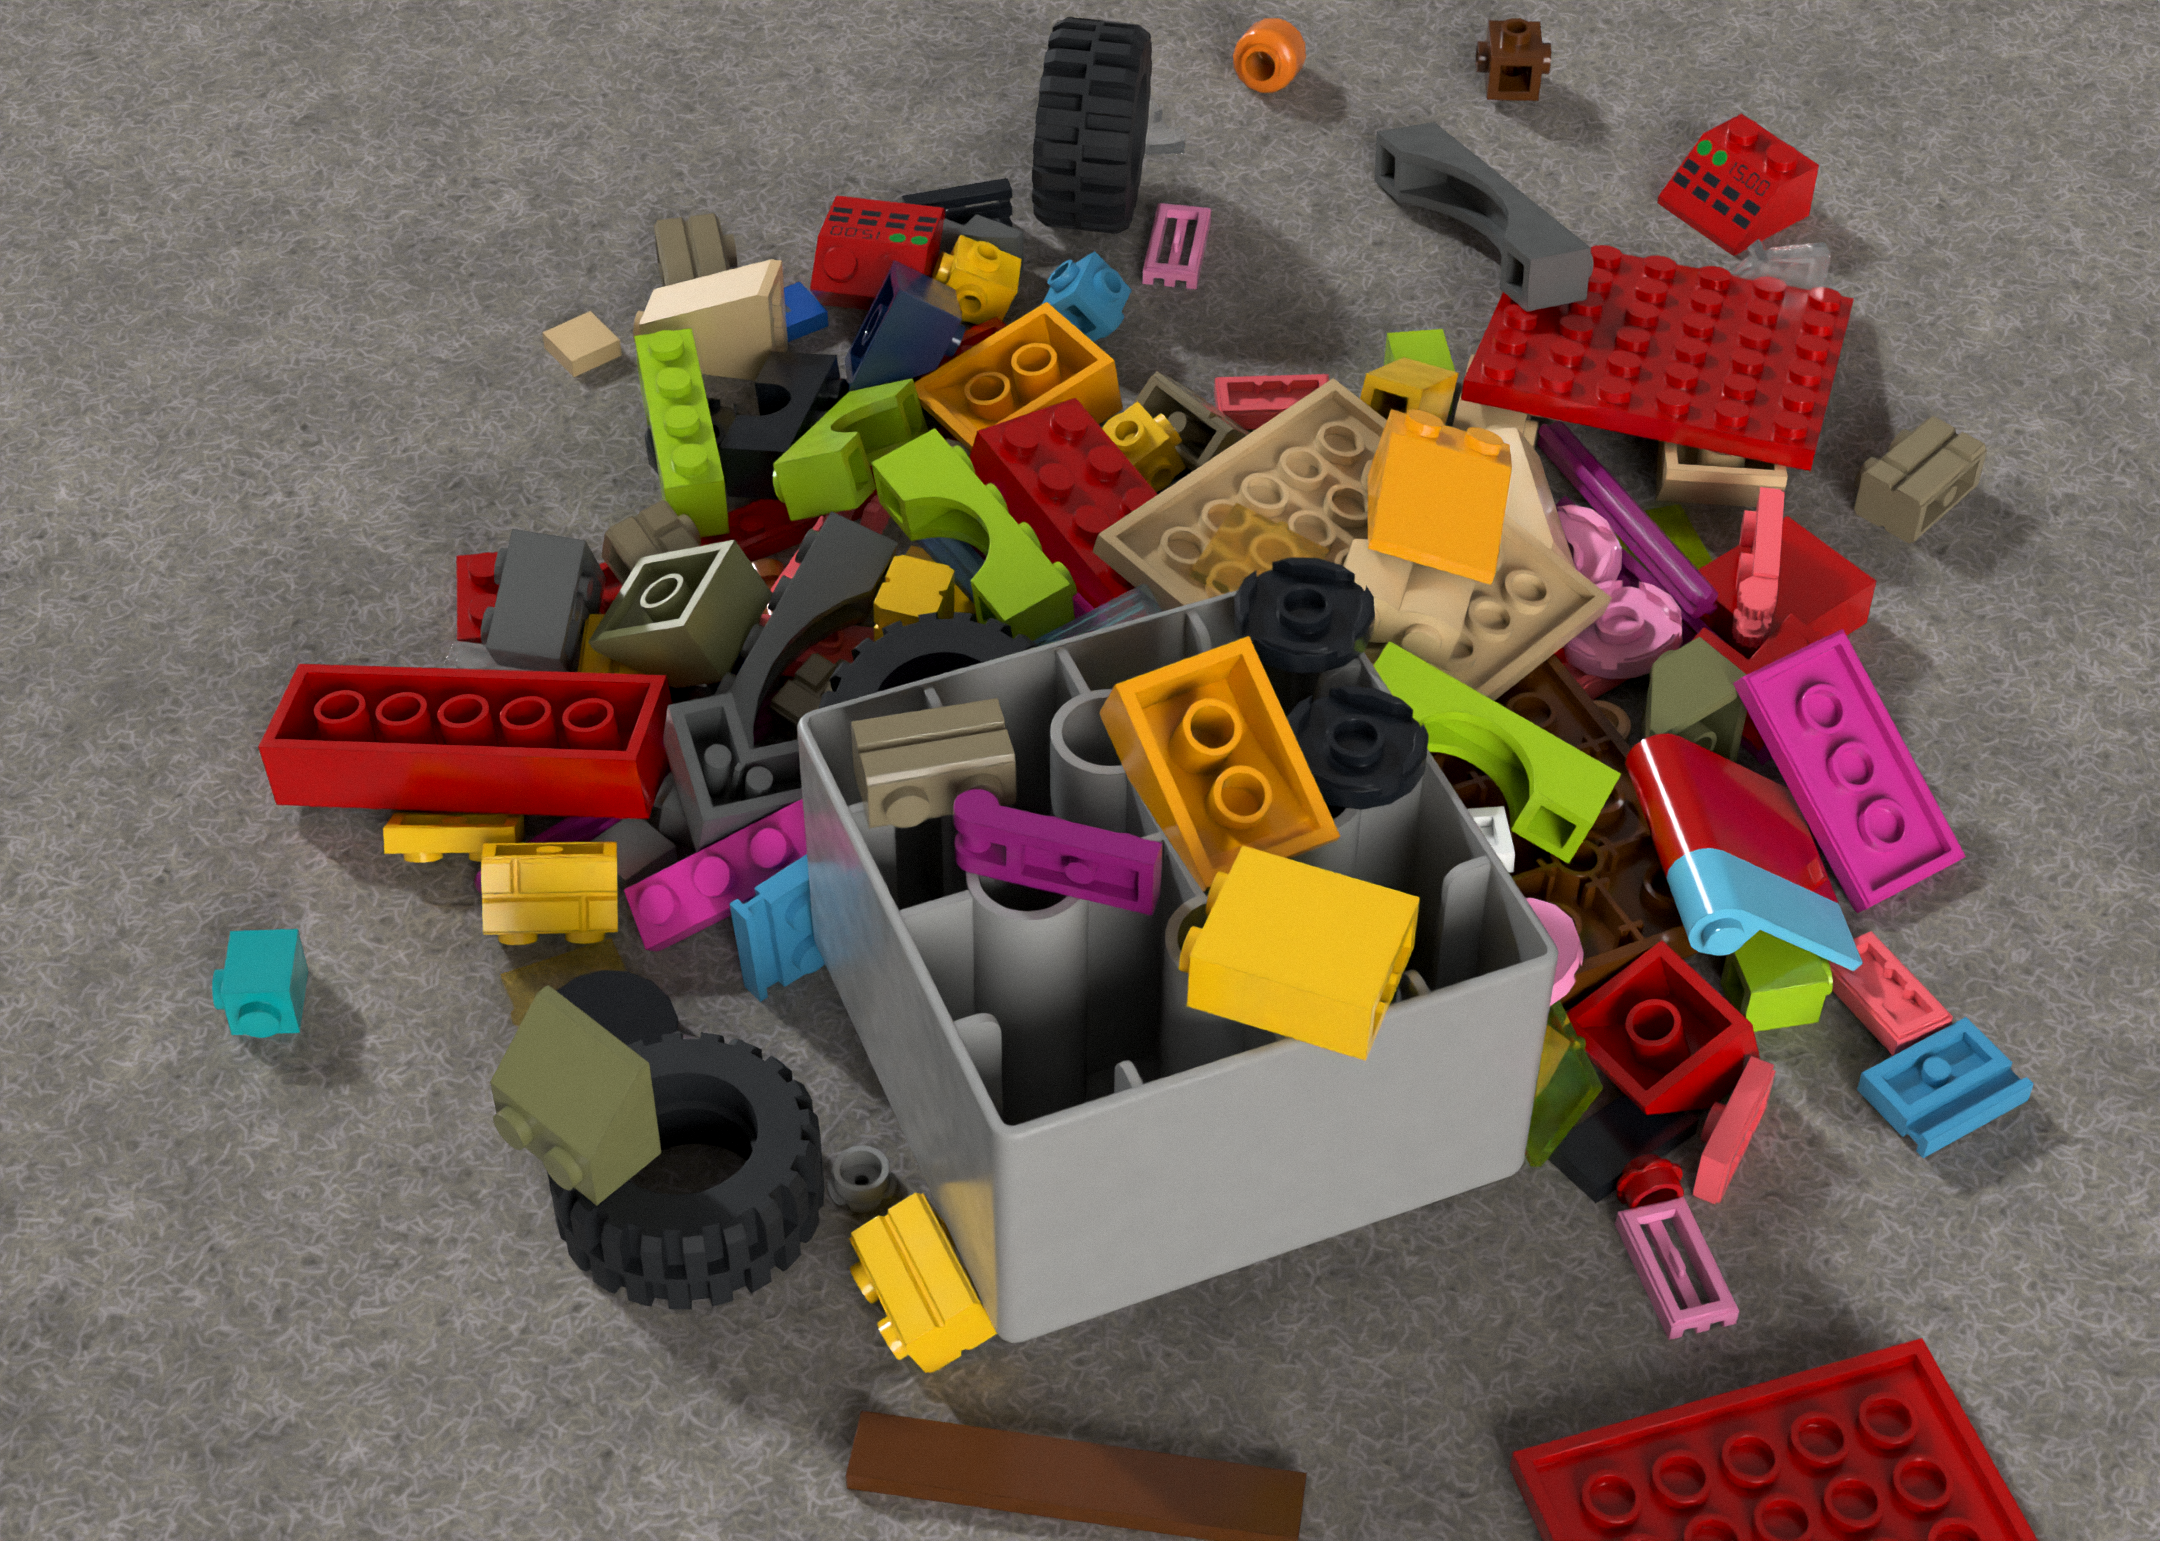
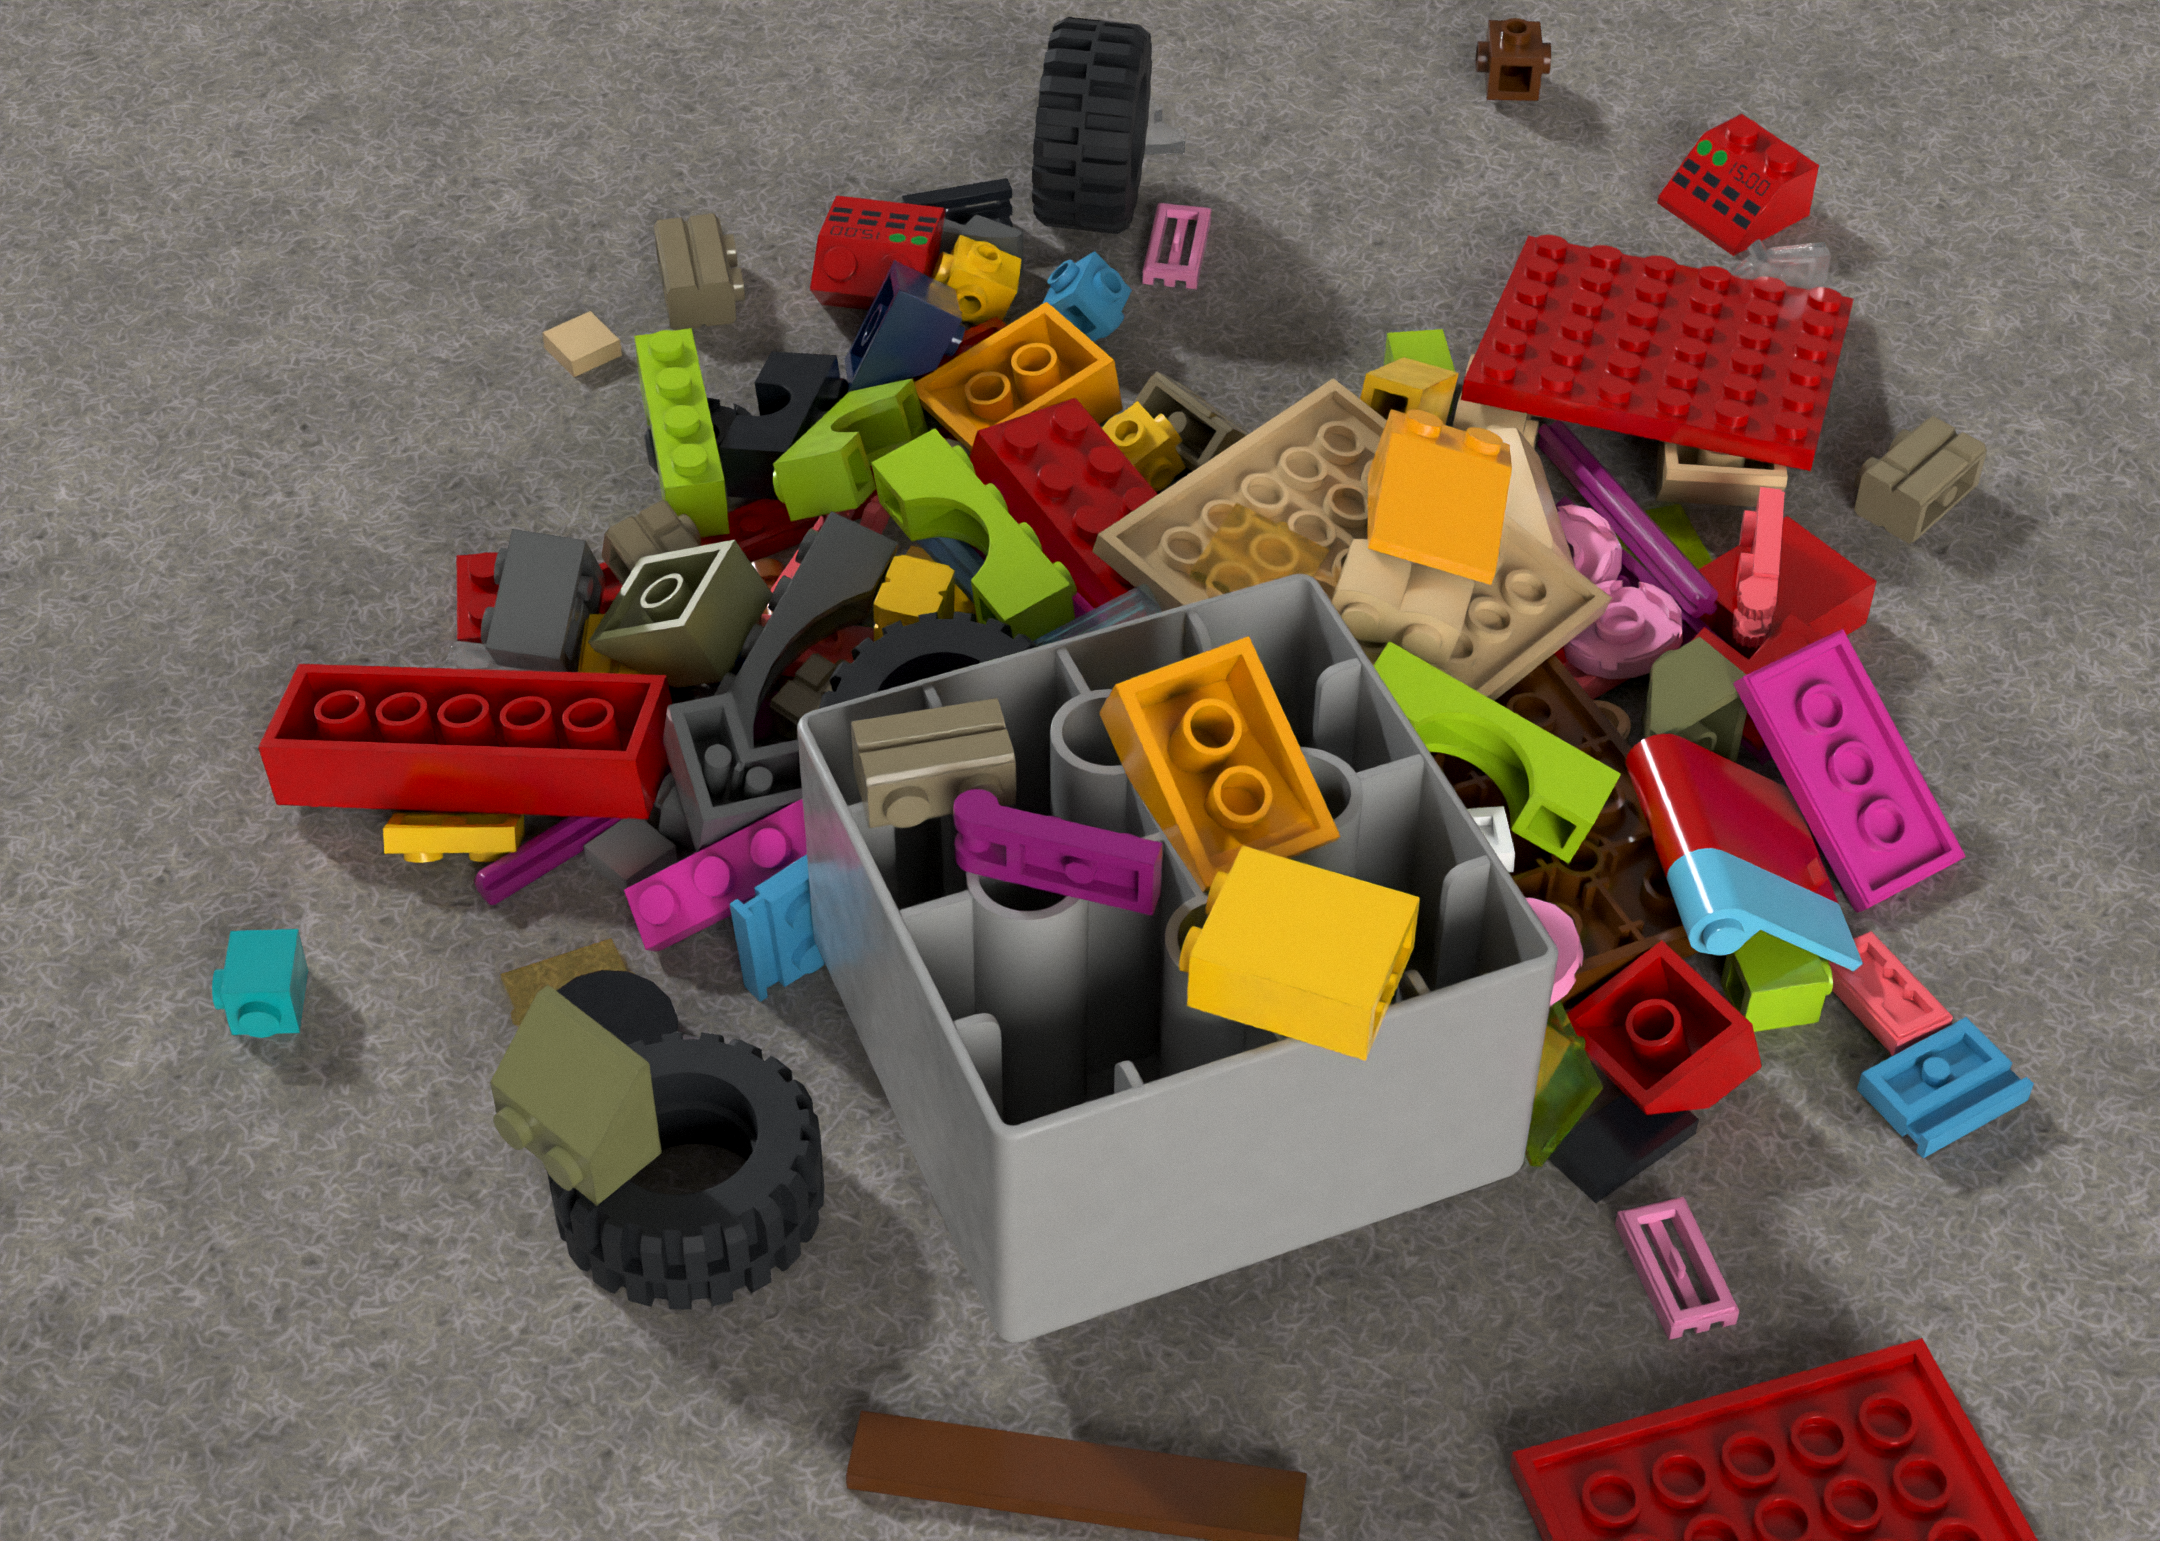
(549, 891): yellow brick -> none
(732, 316): tan slope -> none
(803, 312): blue tile -> none
(856, 1165): light grey plate -> none
(920, 1283): yellow brick -> none
(1258, 399): coral plate -> none
(1269, 55): orange head -> none
(1304, 615): black tile -> none
(1360, 746): black tile -> none
(1540, 257): dark grey arch -> none
(1649, 1181): red plate -> none
(1731, 1130): coral plate -> none

